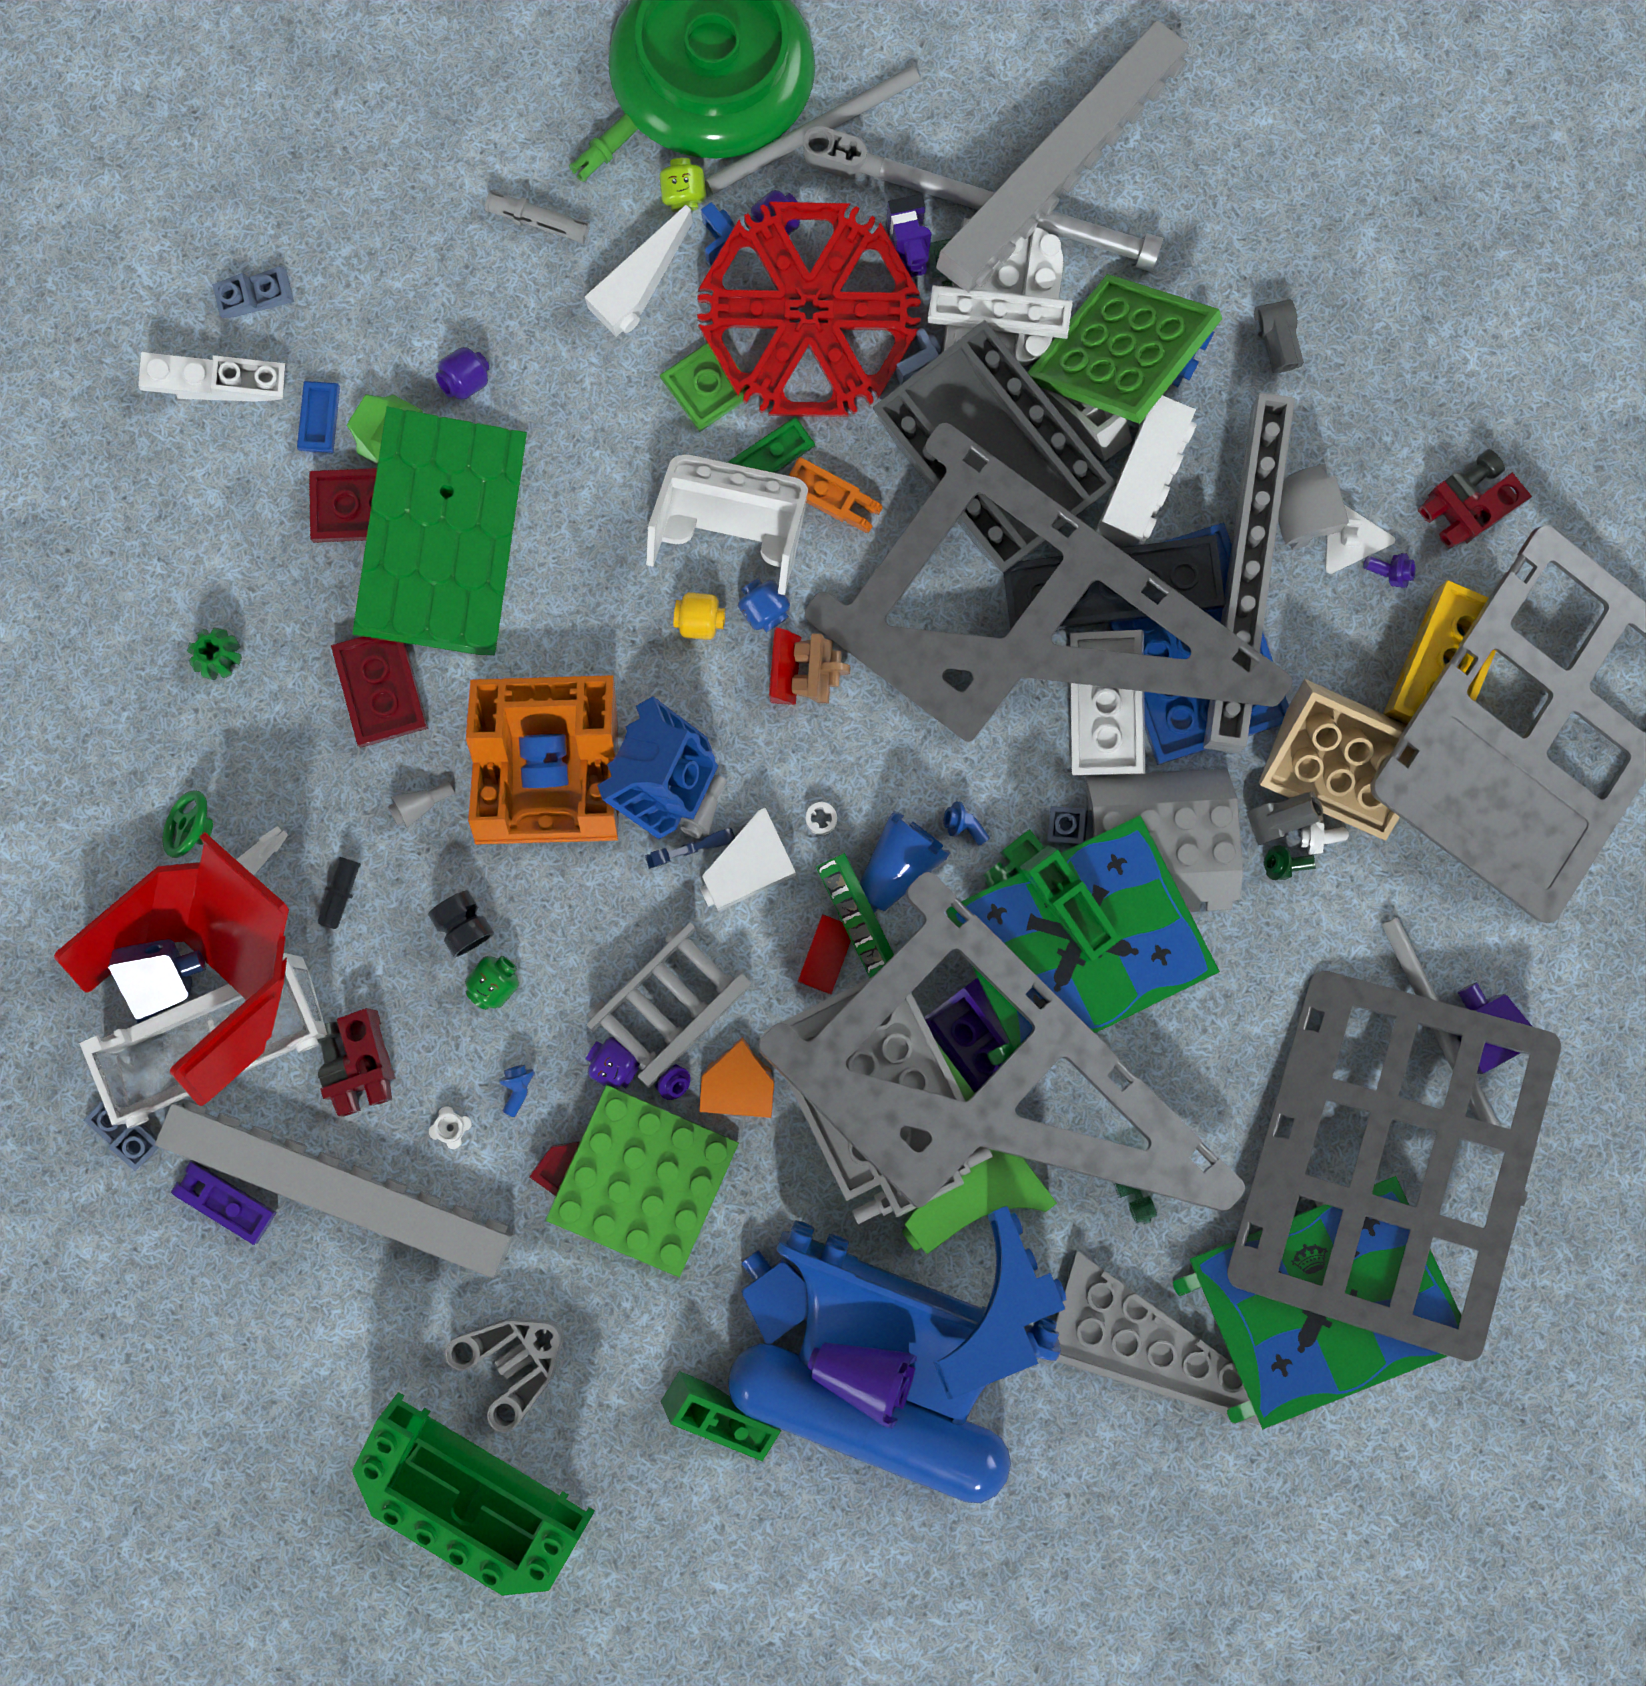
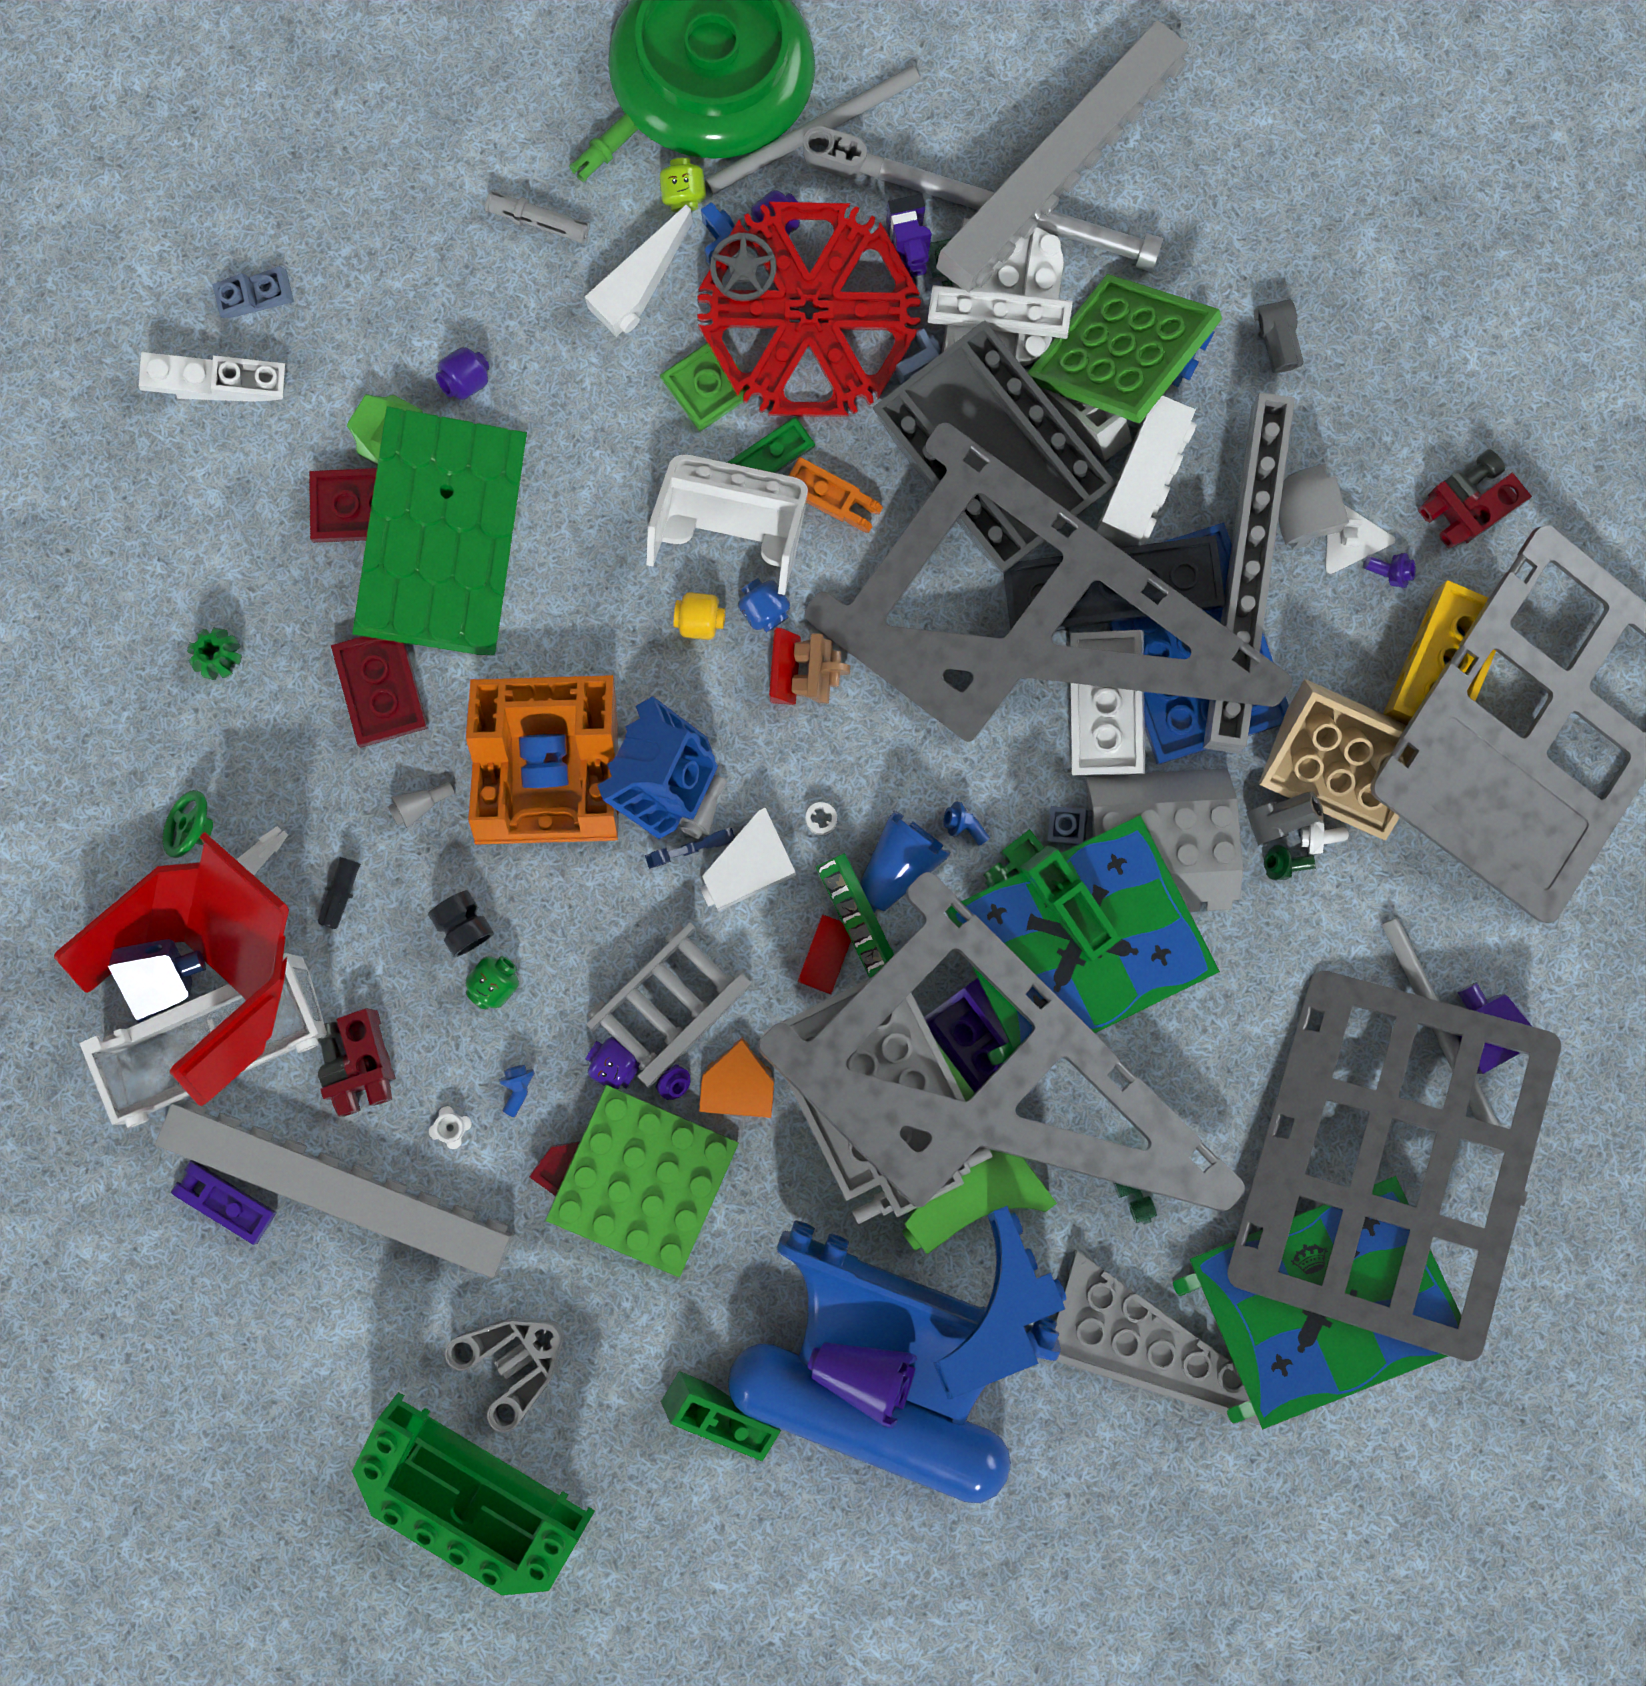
(129, 1144): sand blue slope -> none
(318, 417): blue tile -> none
(743, 266): none -> dark grey wheel
(774, 1296): blue torso -> none

